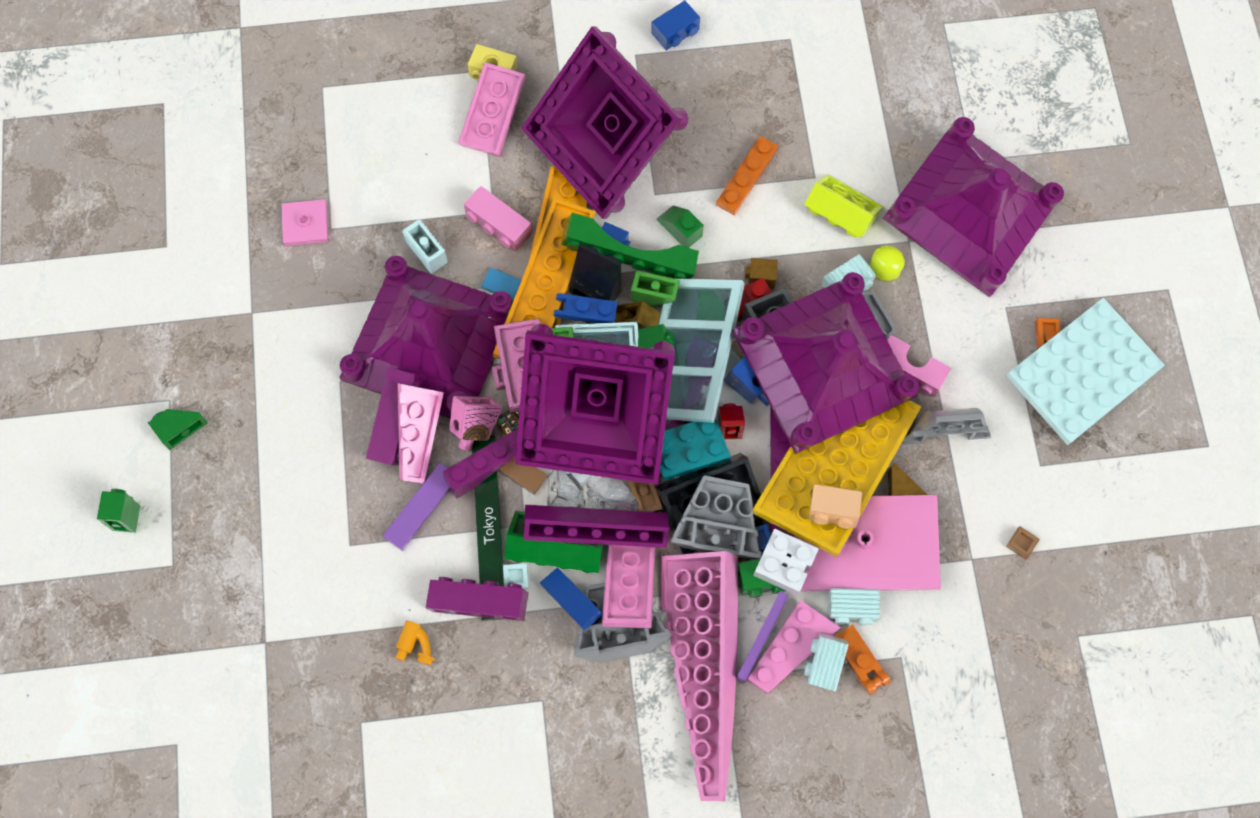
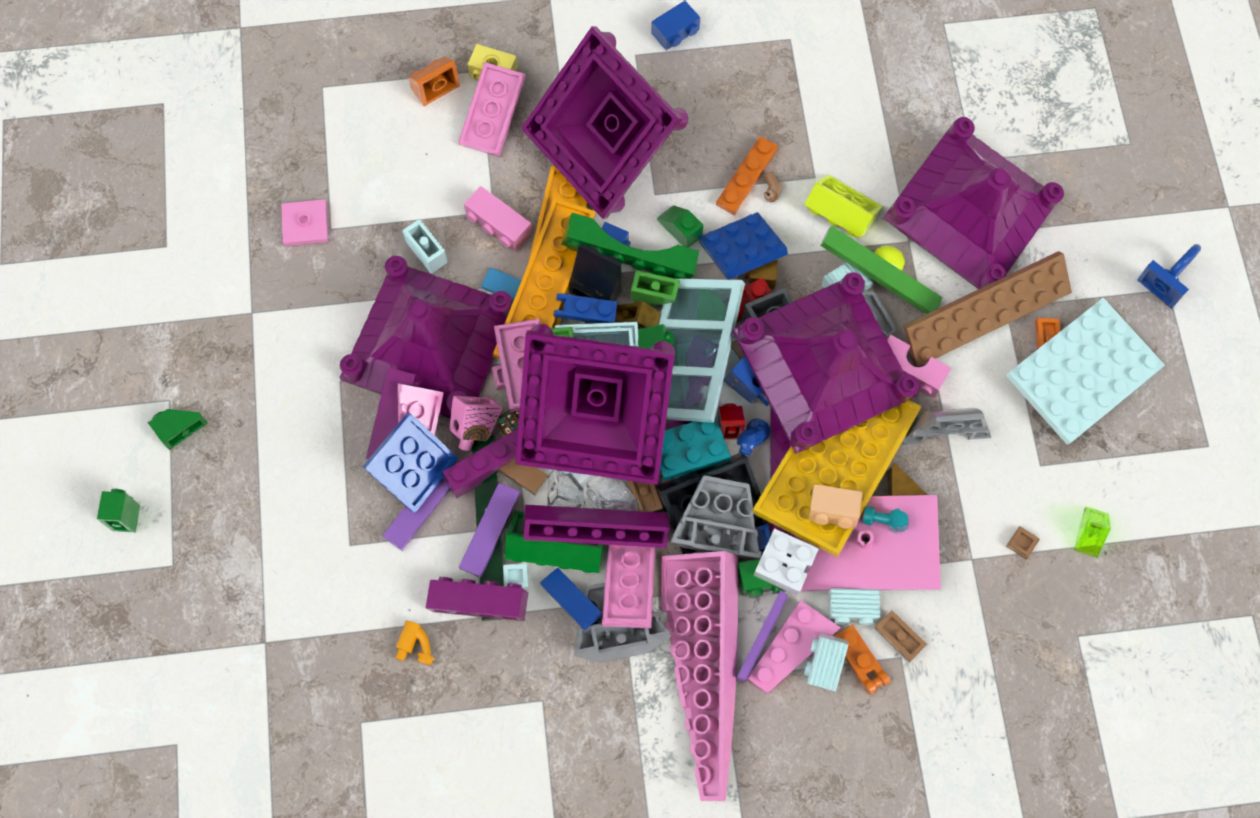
(410, 462): none -> plate
(434, 80): none -> orange slope
(489, 530): none -> medium lavender tile
(743, 245): none -> blue plate
(754, 434): none -> blue arm
(774, 188): none -> medium nougat arm
(880, 270): none -> bright green tile
(896, 520): none -> teal leg
(900, 636): none -> medium nougat plate
(988, 308): none -> medium nougat plate
(1092, 532): none -> clear neon green slope
(1165, 282): none -> blue tile

